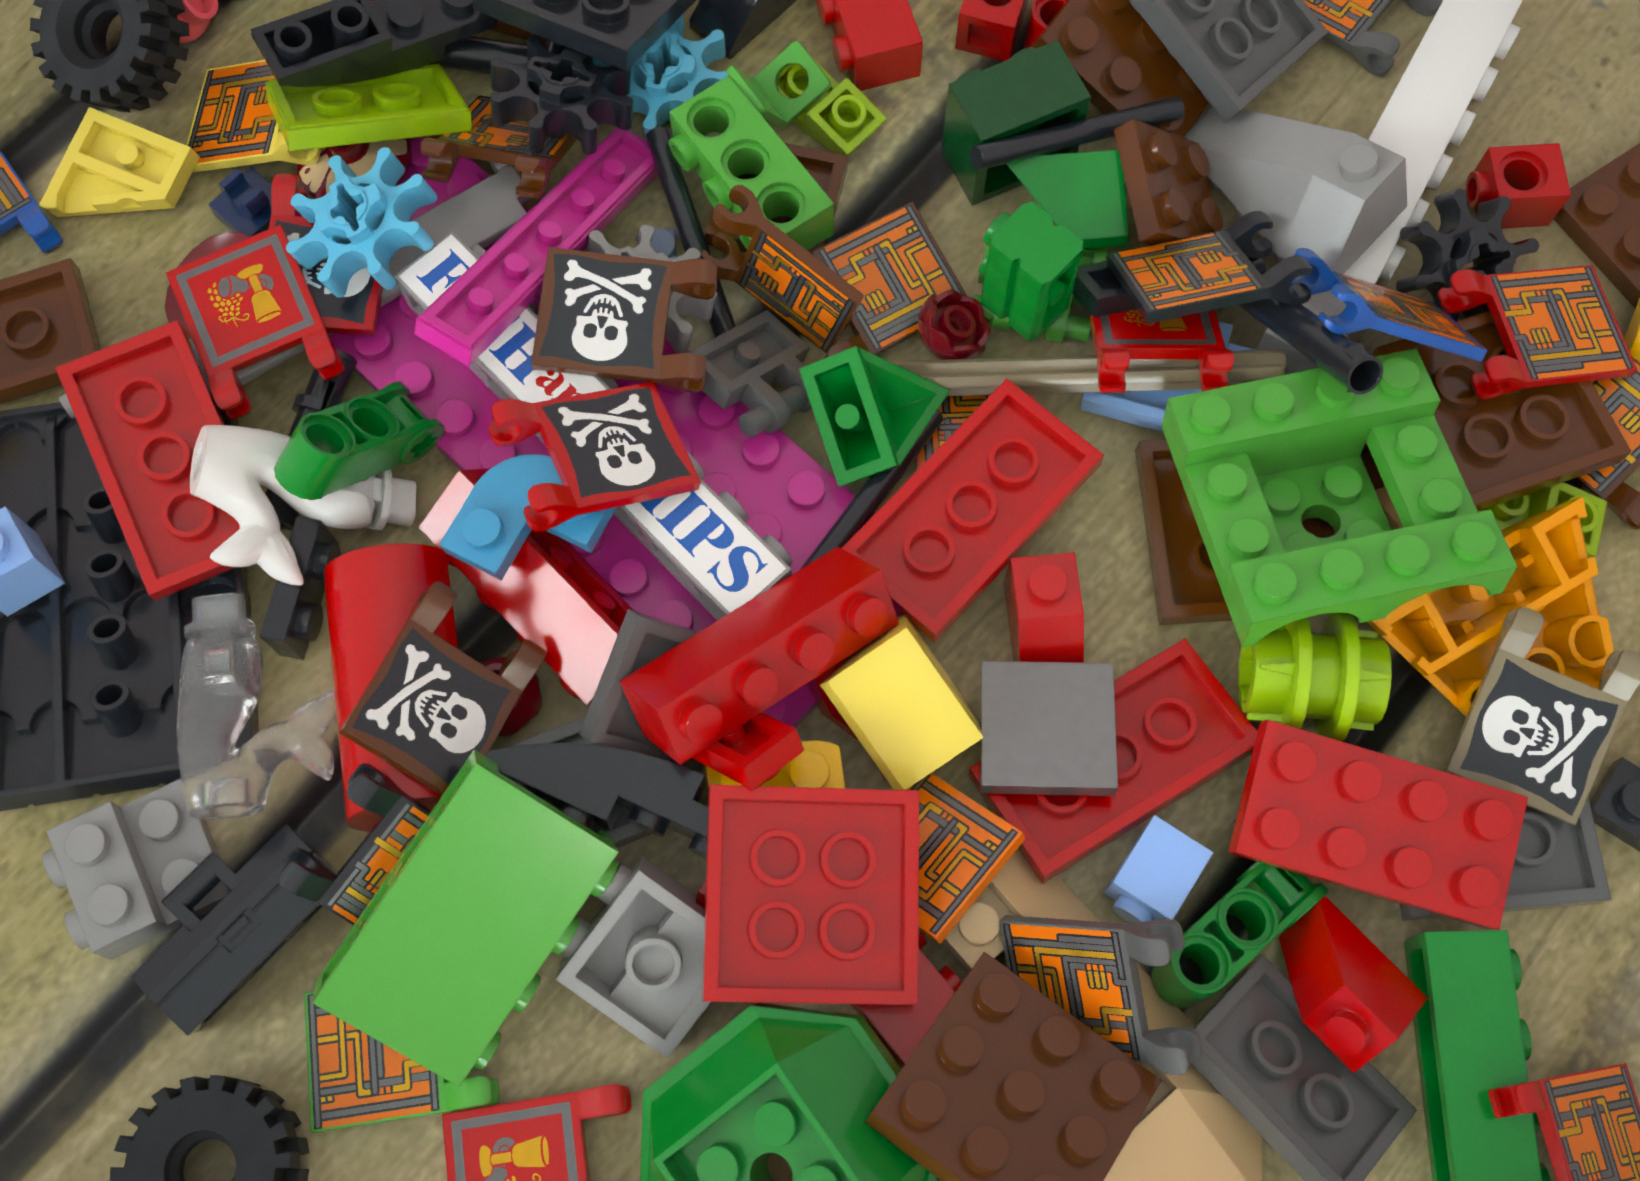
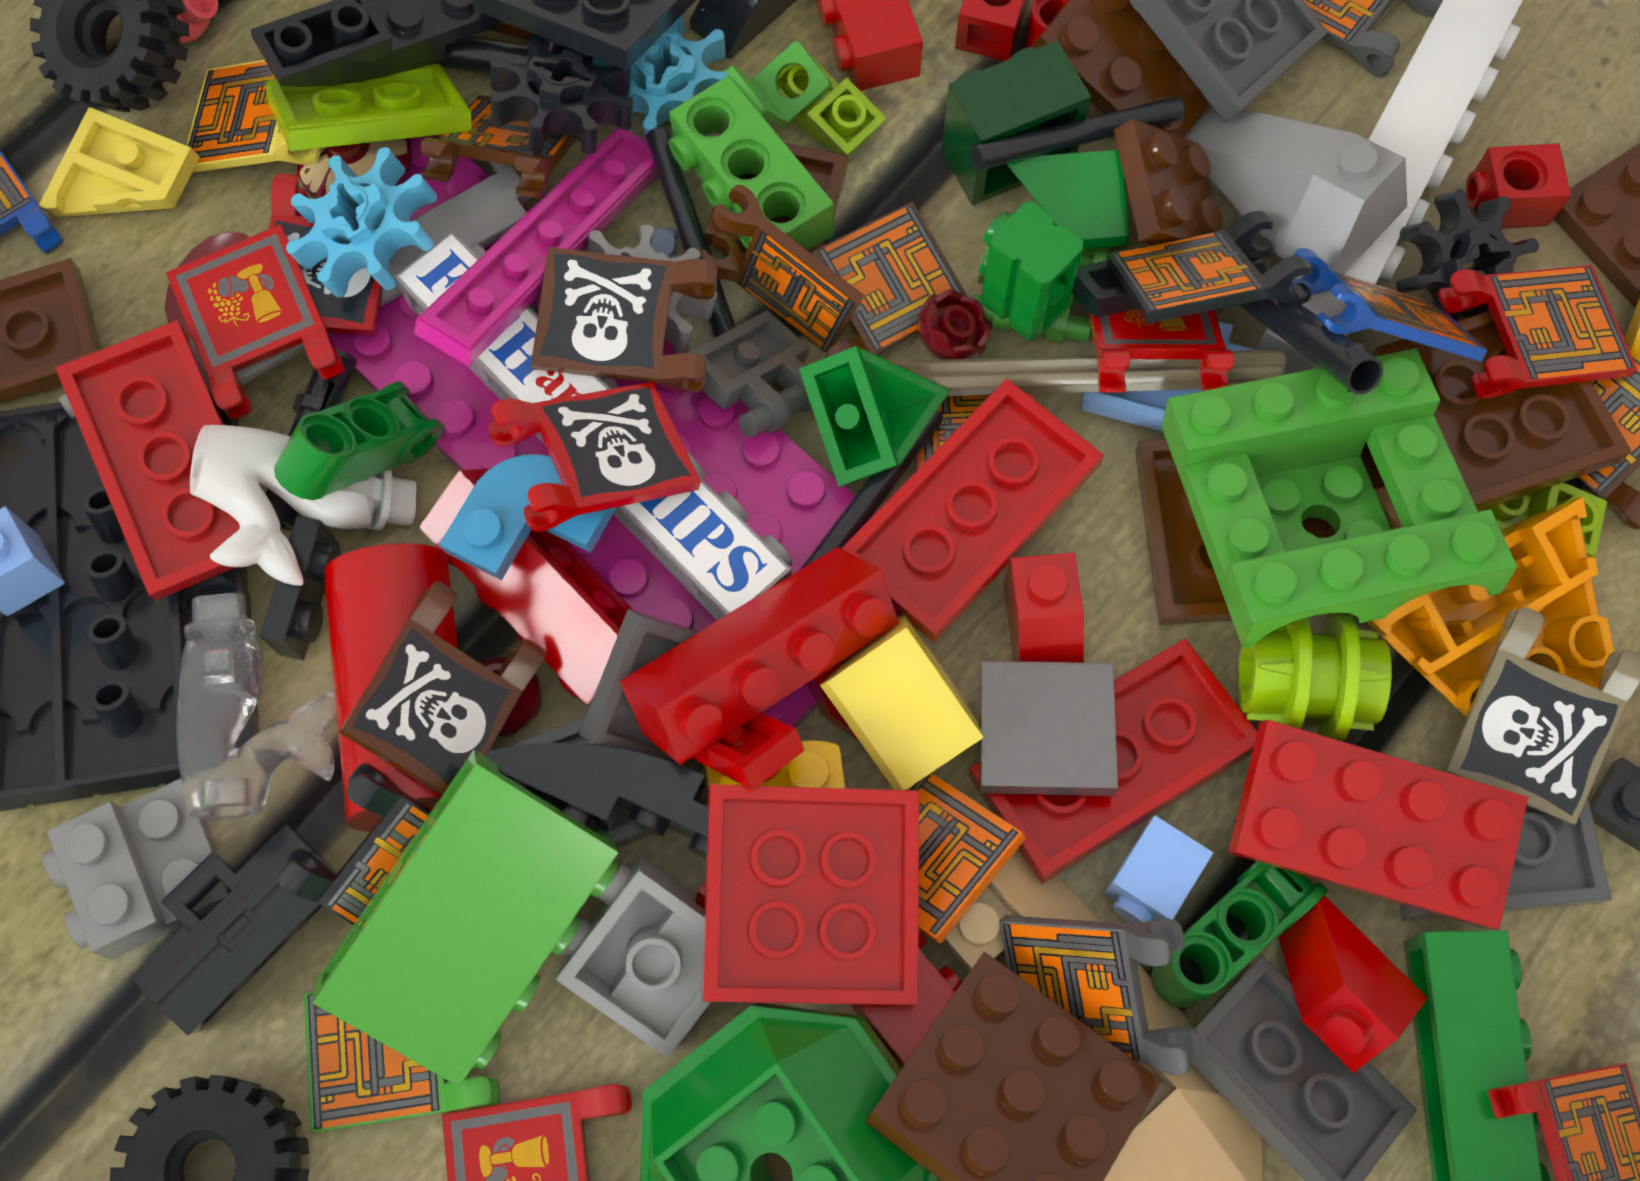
(244, 202): dark blue tile -> none

